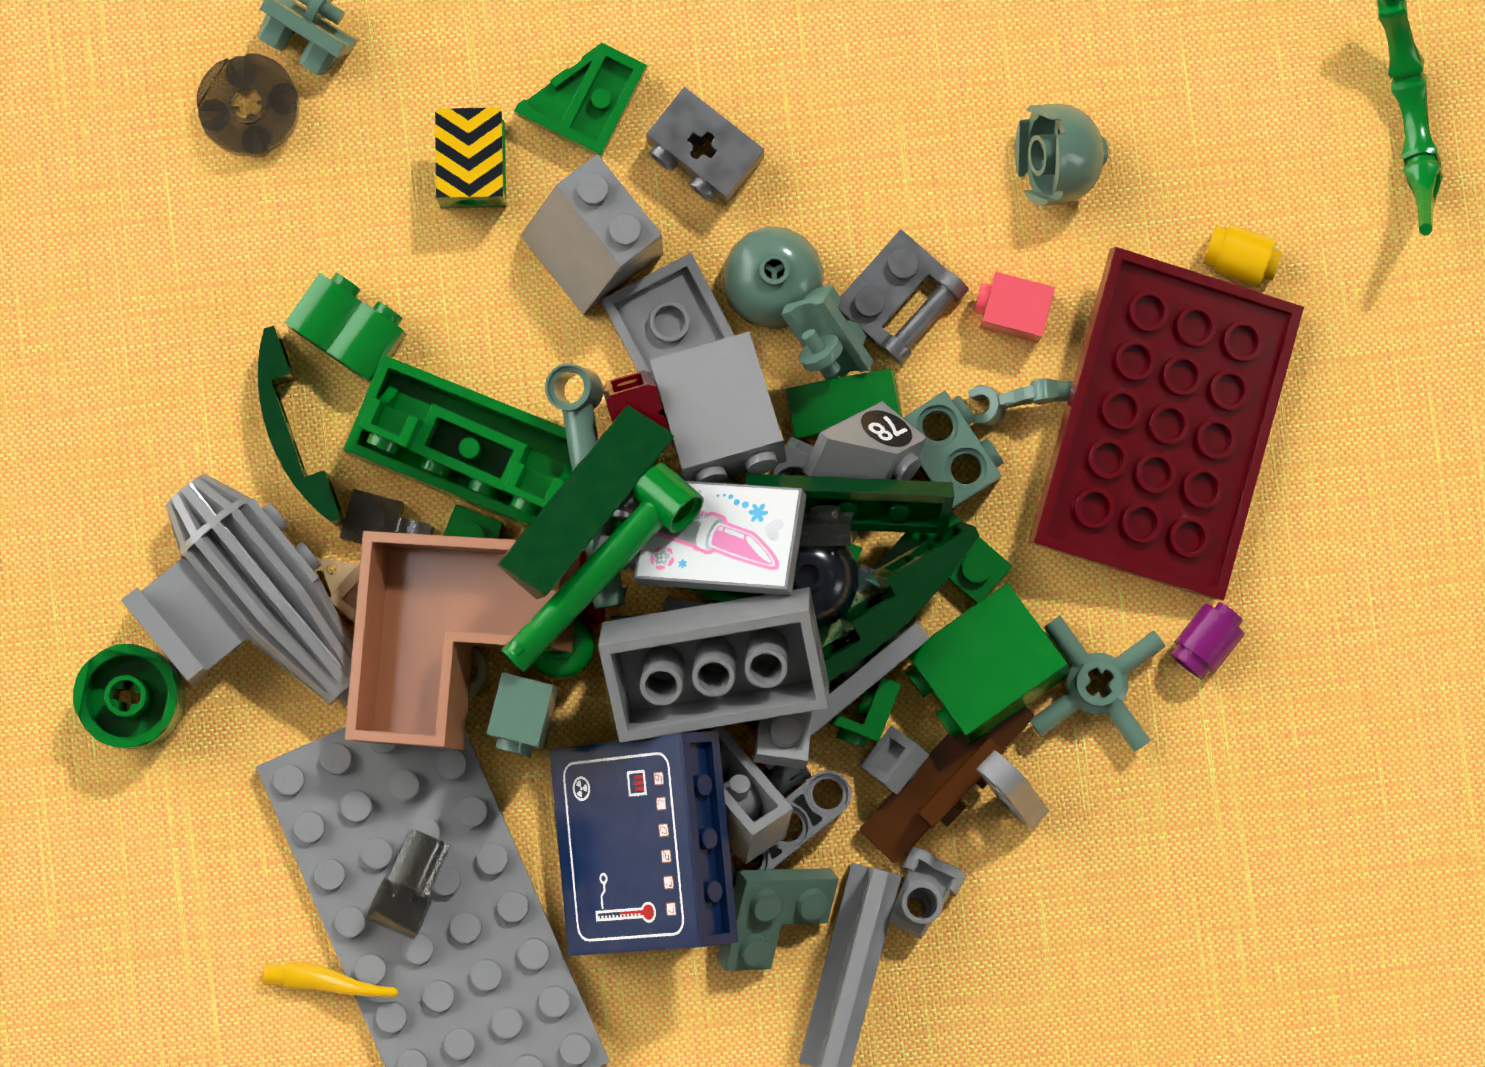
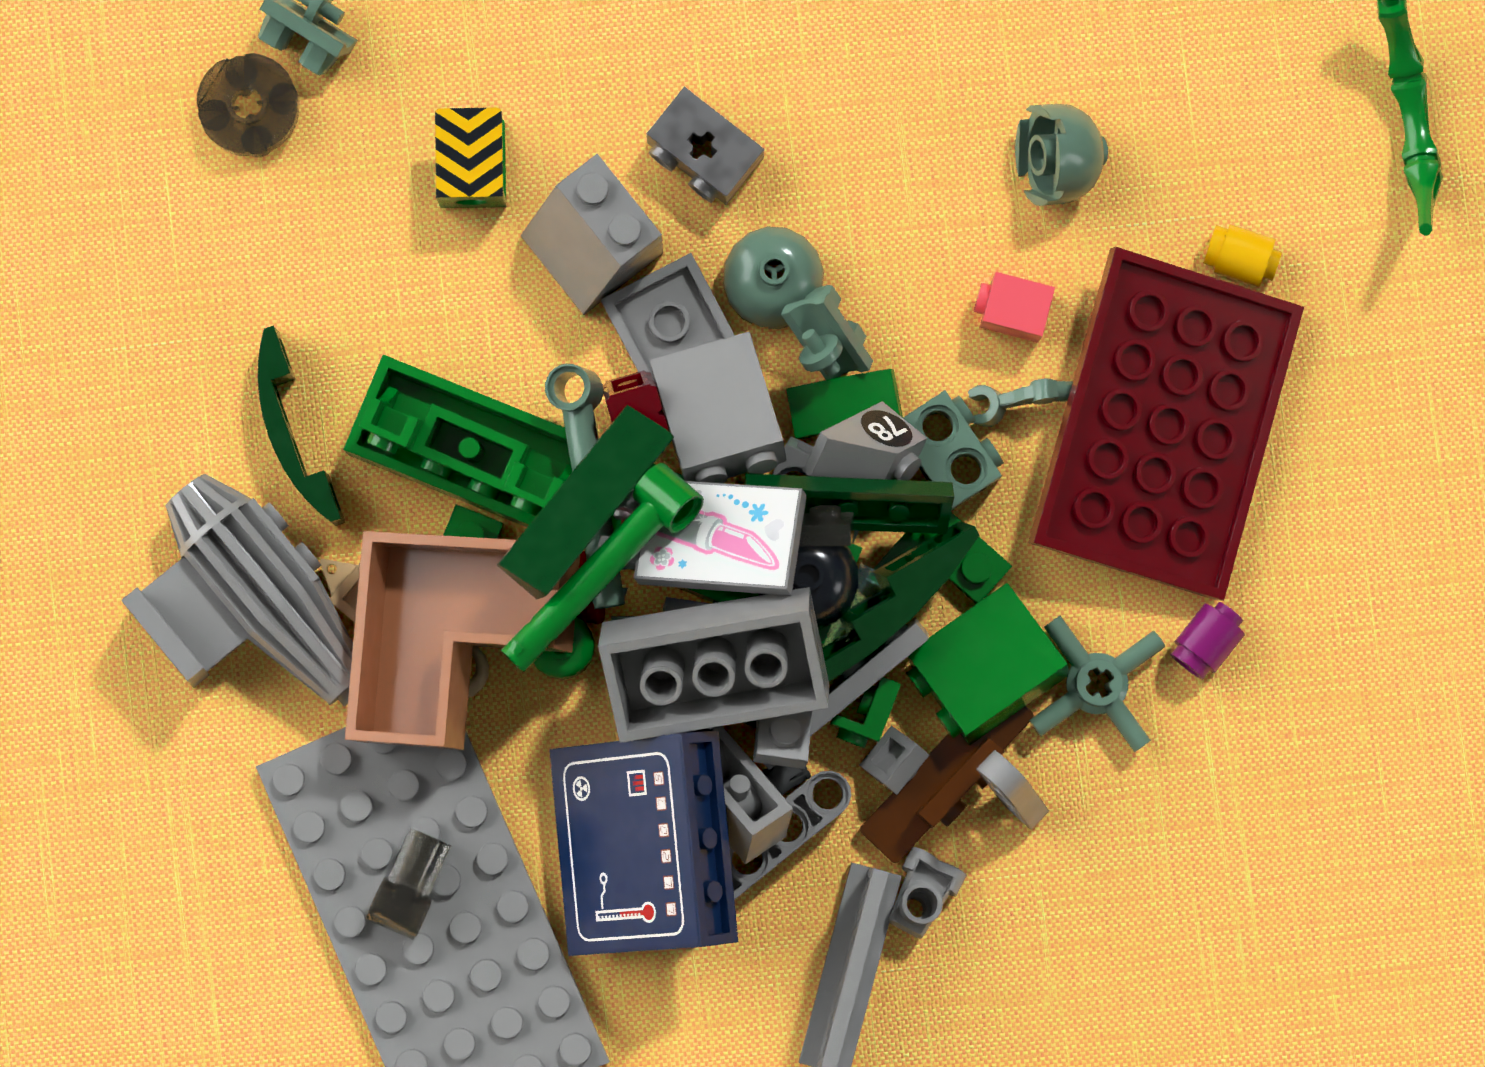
(107, 717): green brick -> none
(316, 977): yellow animal -> none
(346, 326): green brick -> none
(377, 514): clear smoke plate -> none
(522, 714): sand green brick -> none
(587, 99): green wing -> none
(766, 903): sand green plate -> none
(887, 286): flat silver plate -> none

